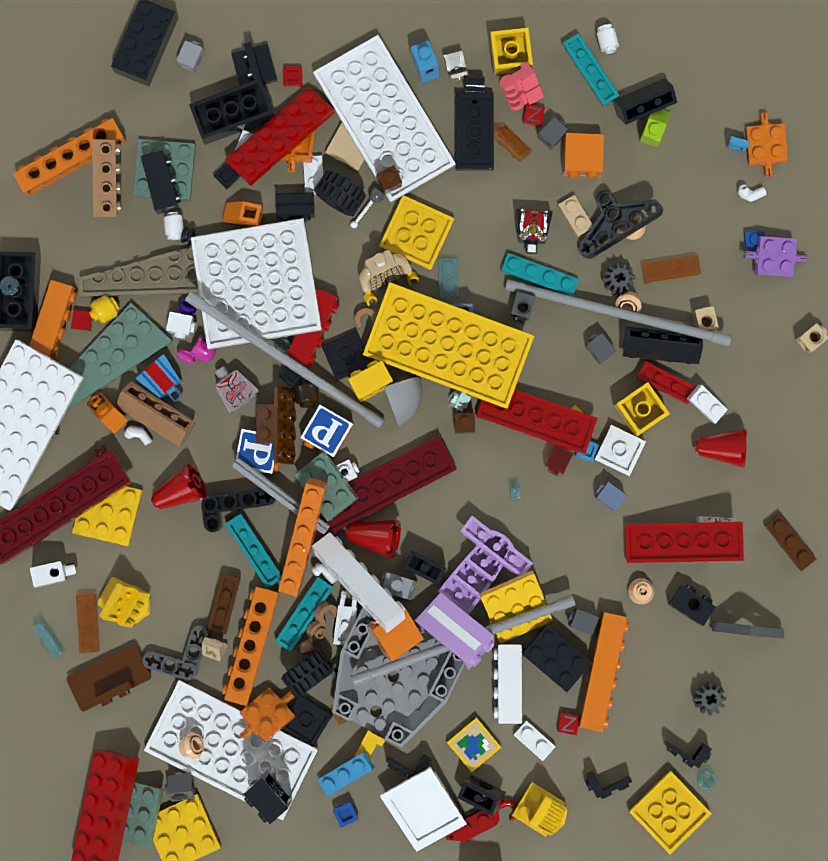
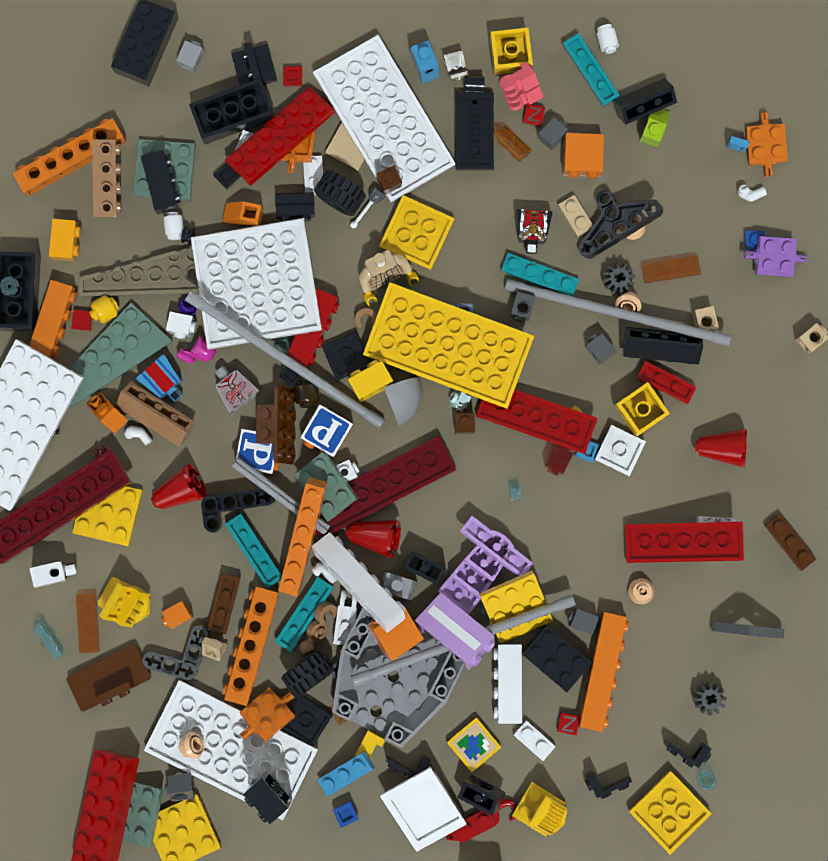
(64, 240): none -> light orange brick
(176, 615): none -> orange brick
(448, 278): clear light blue plate -> none
(610, 496): sand blue brick -> none
(700, 613): black brick -> none
(707, 404): white plate -> none

